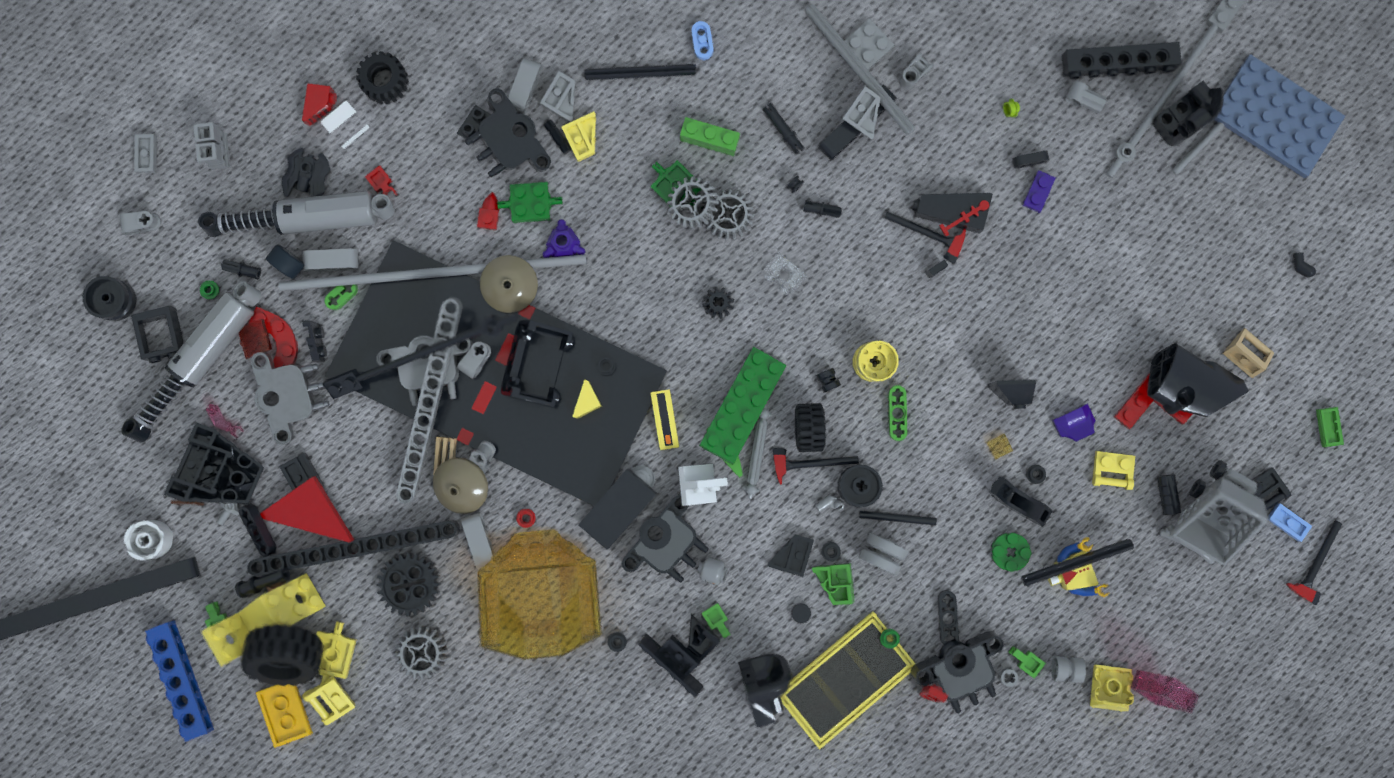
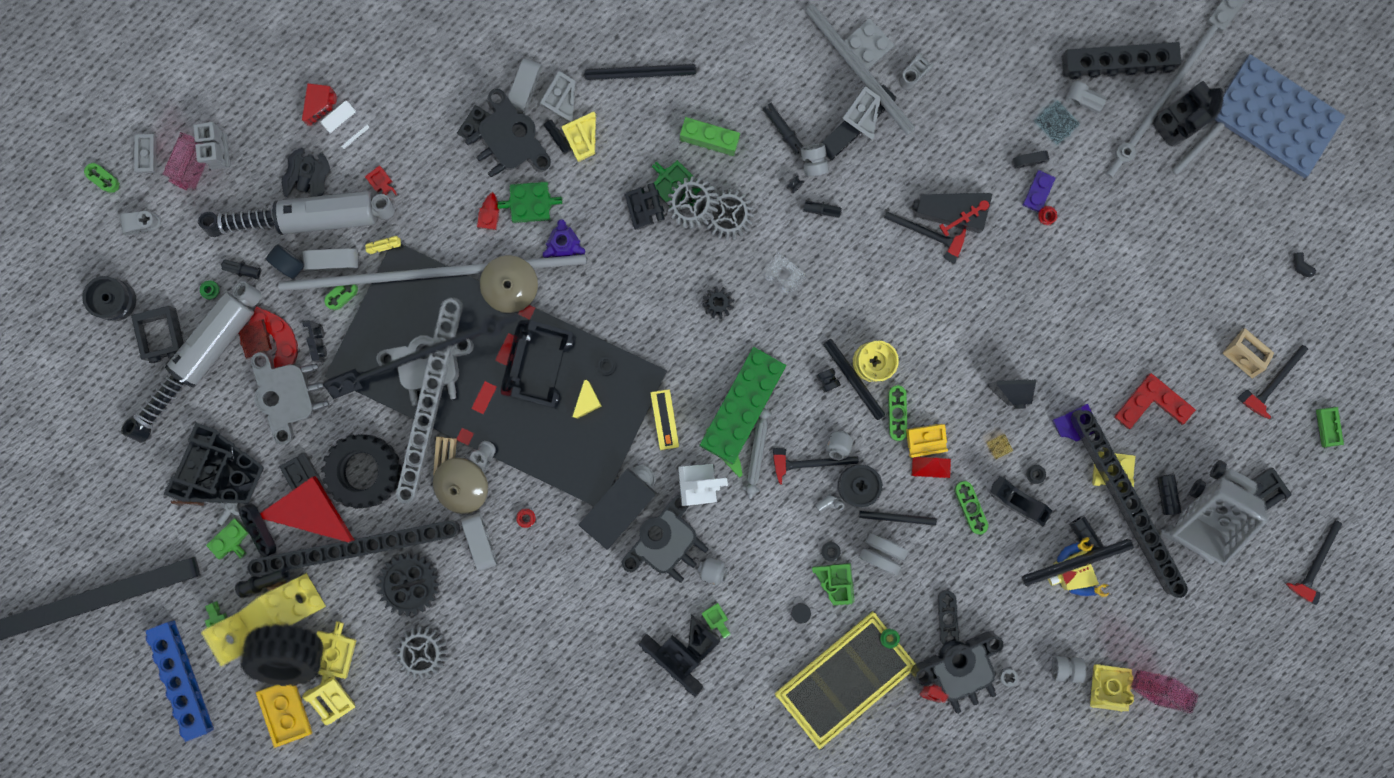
(99, 181): none -> bright green beam
(156, 546): white brick -> none
(182, 165): none -> clear pink window
(219, 421): clear pink arm -> none
(229, 540): none -> bright green plate
(336, 465): none -> black tyre
(378, 63): black tyre -> none
(383, 244): none -> light yellow axle
(473, 361): light grey piece -> none
(538, 597): clear yellow windscreen -> none
(617, 648): black plate -> none
(639, 208): none -> black plate
(702, 41): light blue plate -> none
(765, 682): black piece -> none
(793, 556): black wing -> none
(810, 427): black tyre -> none
(814, 159): none -> light grey wheel
(839, 445): none -> light grey head
(854, 379): none -> black axle
(926, 440): none -> yellow plate
(931, 467): none -> red slope
(937, 269): black tile -> none
(971, 523): none -> bright green beam
(1011, 108): lime plate -> none
(1015, 562): green plate -> none
(1028, 662): bright green plate -> none
(1052, 215): none -> red plate
(1057, 122): none -> clear light blue piece
(1083, 529): none -> black axle
(1136, 509): none -> black beam
(1191, 384): black panel -> none
(1257, 404): none -> black piece
(1289, 522): light blue plate -> none

